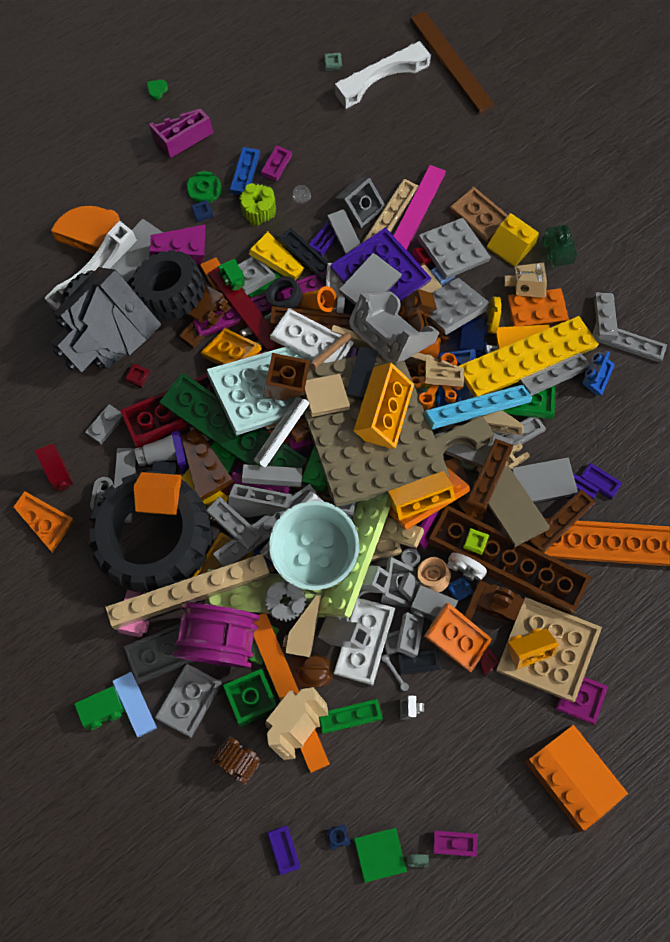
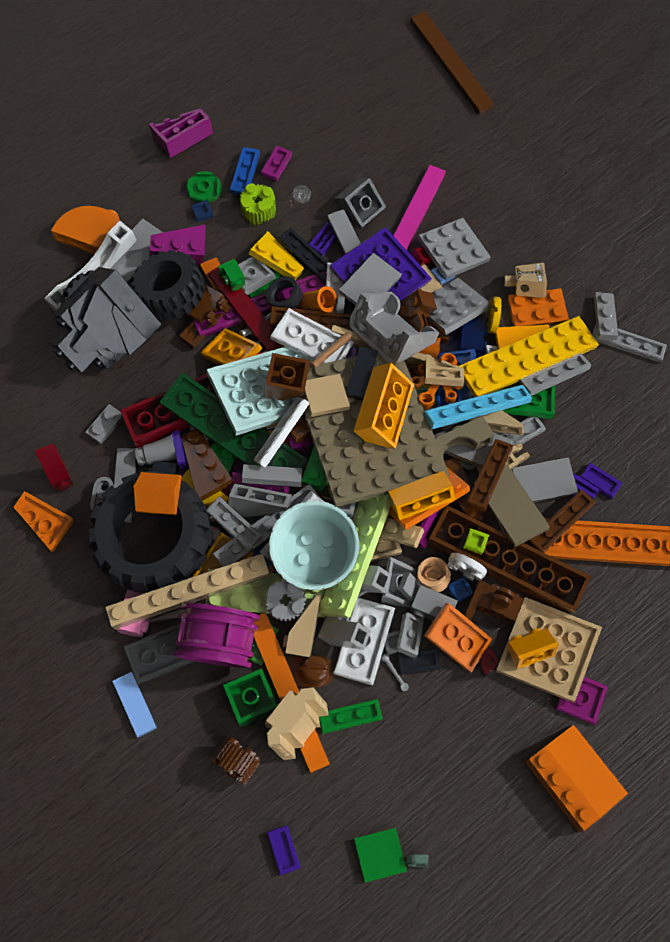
(100, 708): green brick -> none
(137, 375): dark red tile -> none
(157, 88): green tile -> none
(188, 700): light grey tile -> none
(333, 61): sand green tile -> none
(334, 842): dark blue plate -> none
(394, 208): tan tile -> none
(410, 60): white arch -> none
(410, 557): light grey tile -> none
(410, 708): light grey tile -> none
(455, 843): magenta plate -> none
(479, 213): medium nougat tile -> none
(513, 240): yellow slope -> none
(560, 245): clear green brick -> none
(598, 373): blue bracket -> none

